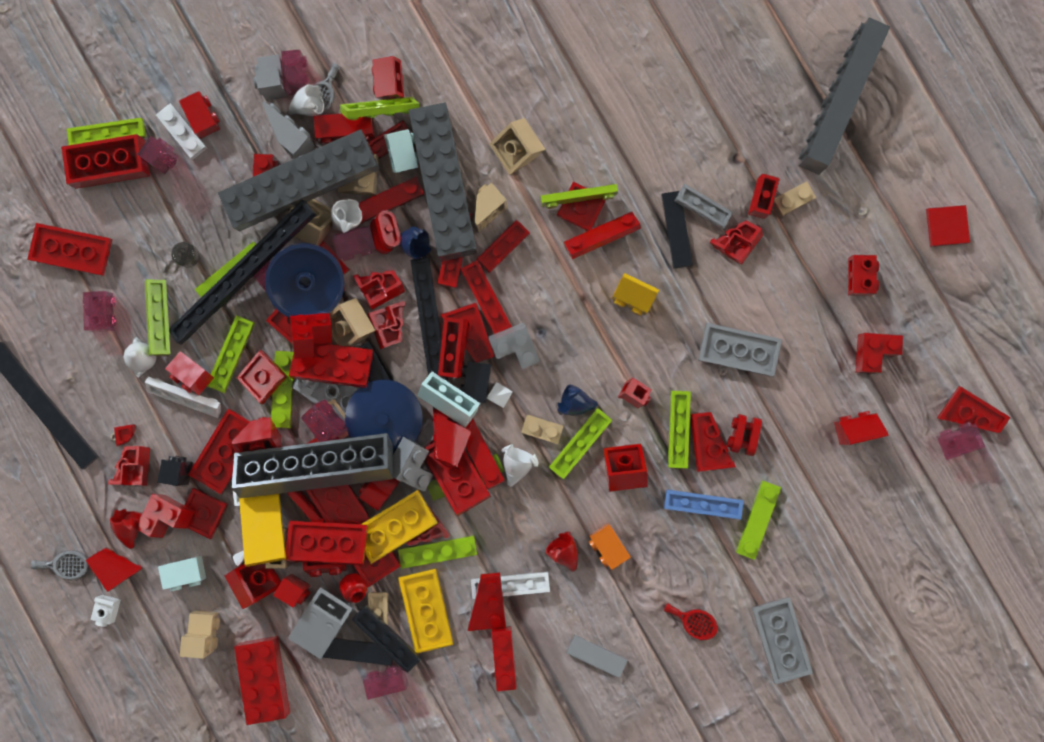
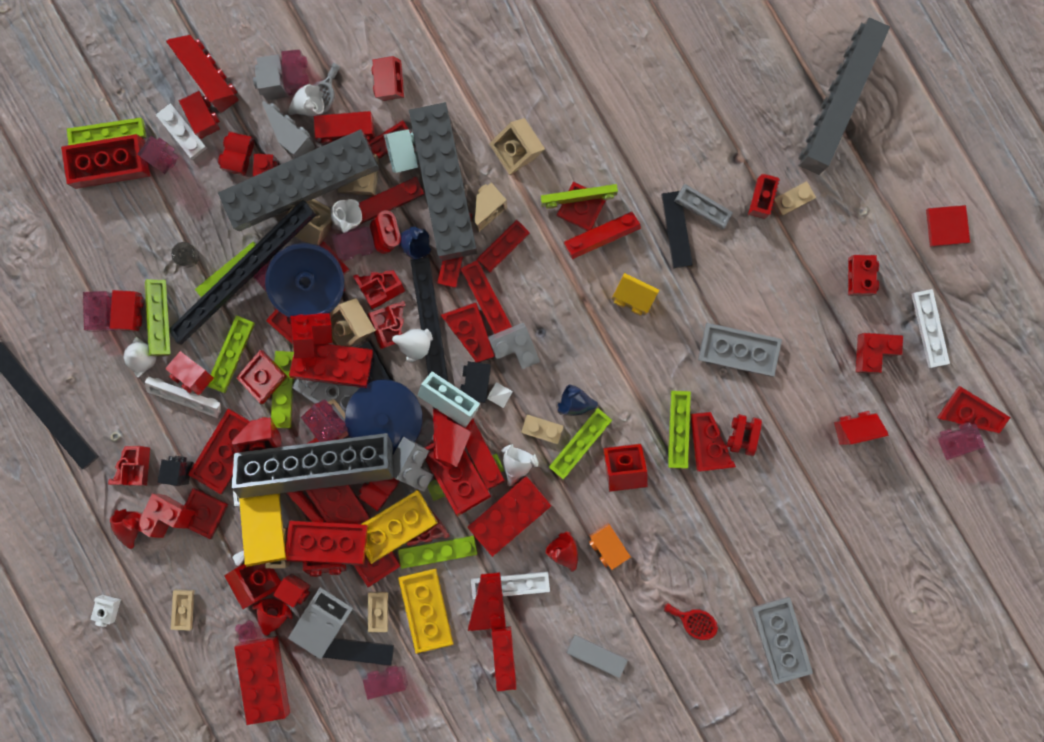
(59, 558): light grey piece -> none
(69, 249): red plate -> none
(112, 568): red slope -> none
(124, 434): red tile -> none
(126, 310): none -> red brick
(182, 572): light aqua brick -> none
(182, 609): none -> tan plate
(201, 635): tan brick -> none
(203, 71): none -> red slope
(236, 153): none -> red brick
(249, 625): none -> clear pink plate
(271, 614): none -> red hat
(353, 588): red head -> none
(373, 108): lime plate -> none
(386, 638): black tile -> none
(414, 343): none -> white hat
(453, 347): red brick -> none
(509, 516): none -> red brick
(639, 389): red brick -> none
(703, 504): medium blue plate -> none
(738, 242): red slope -> none
(758, 520): lime plate -> none
(930, 328): none -> white plate

